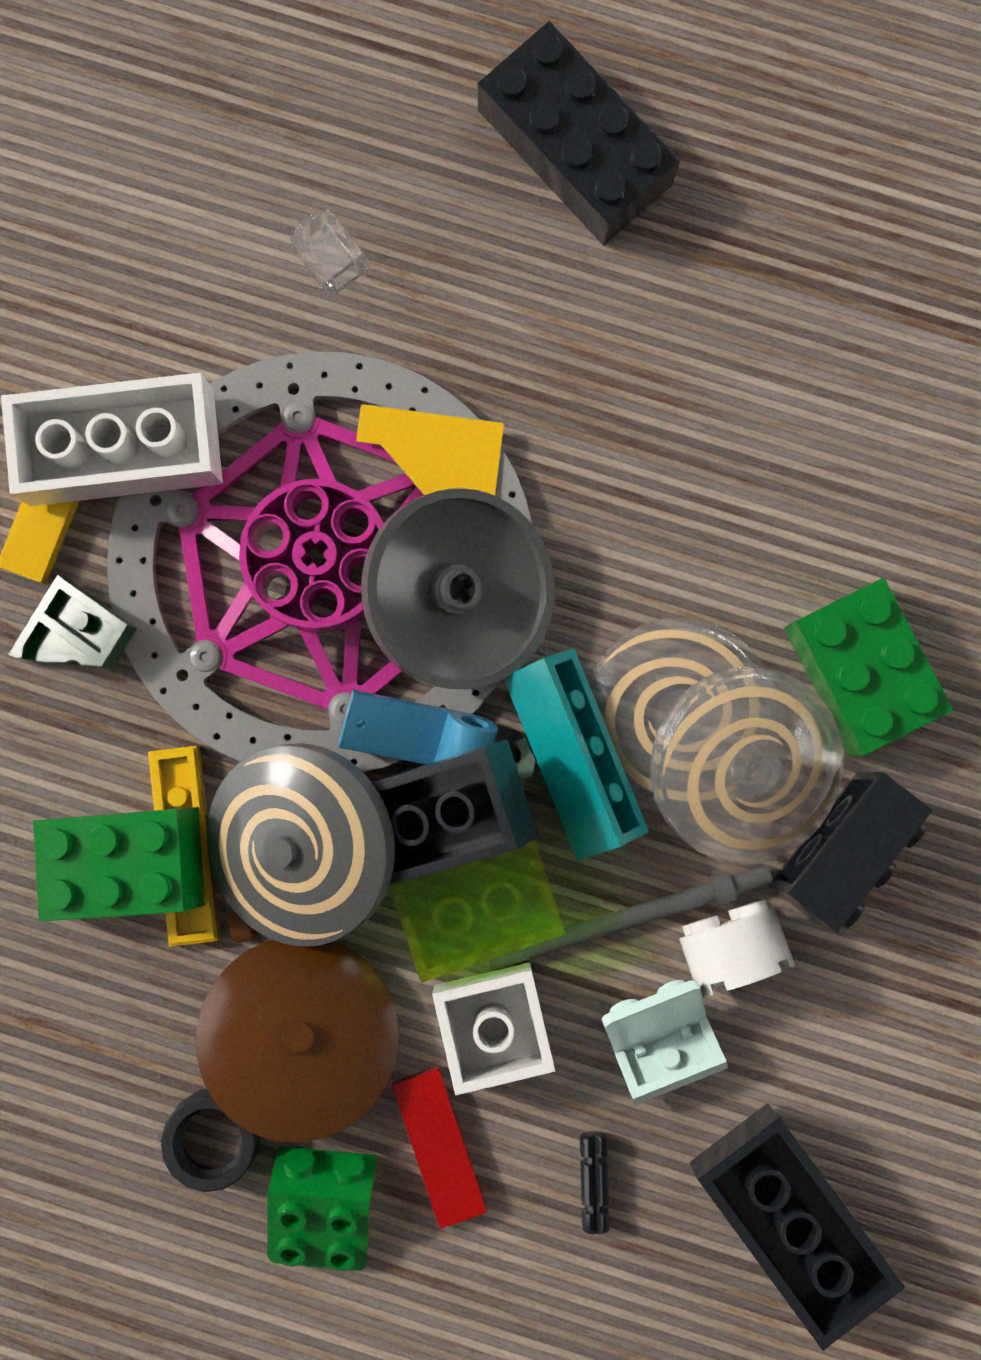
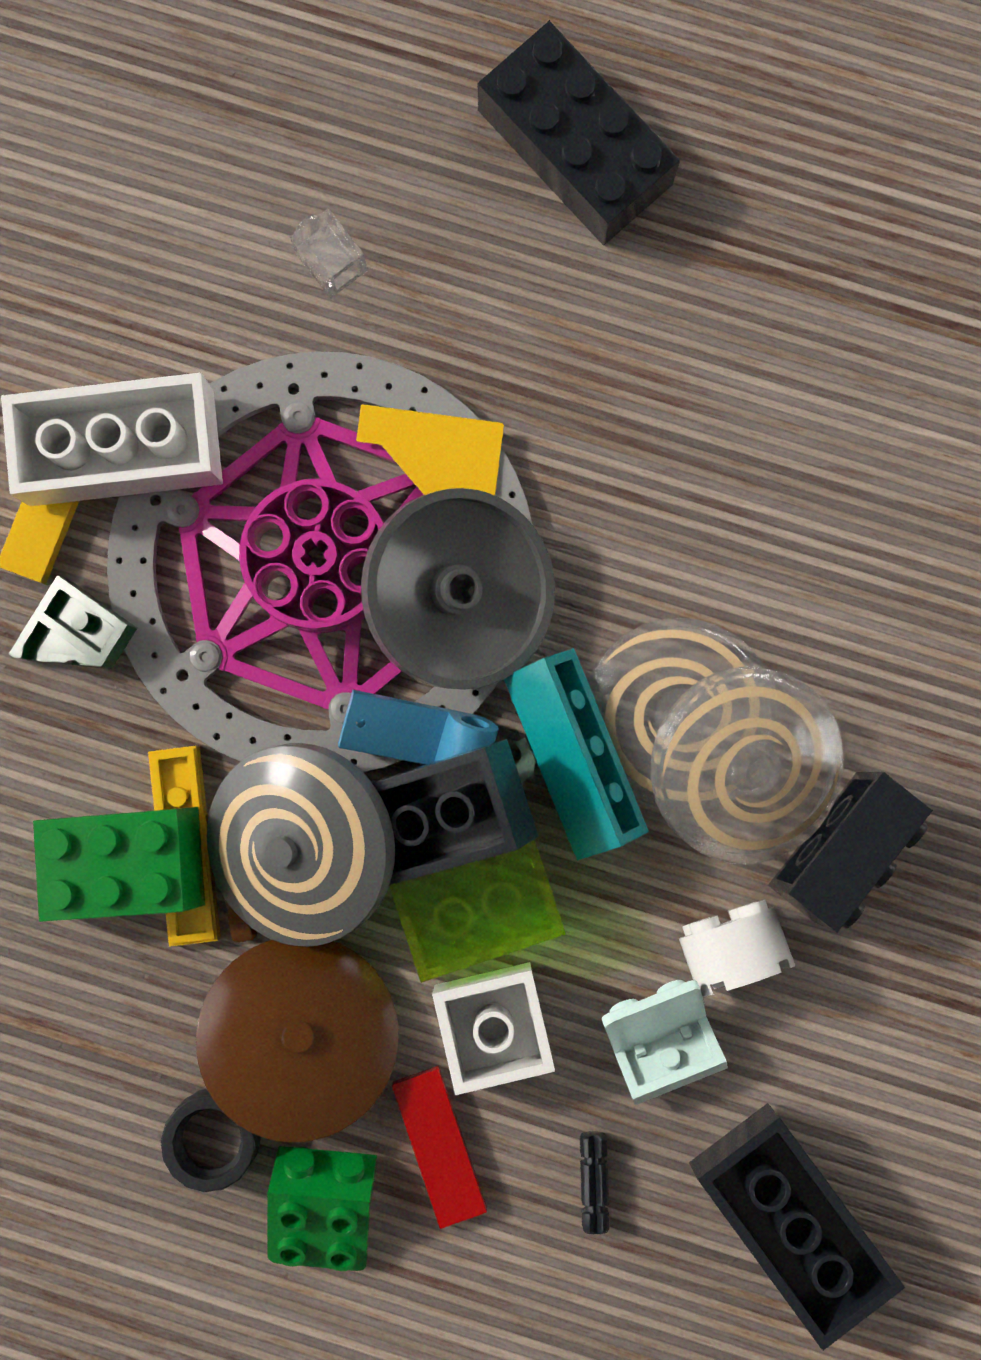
(720, 889): dark grey bar -> none
(868, 668): green brick -> none

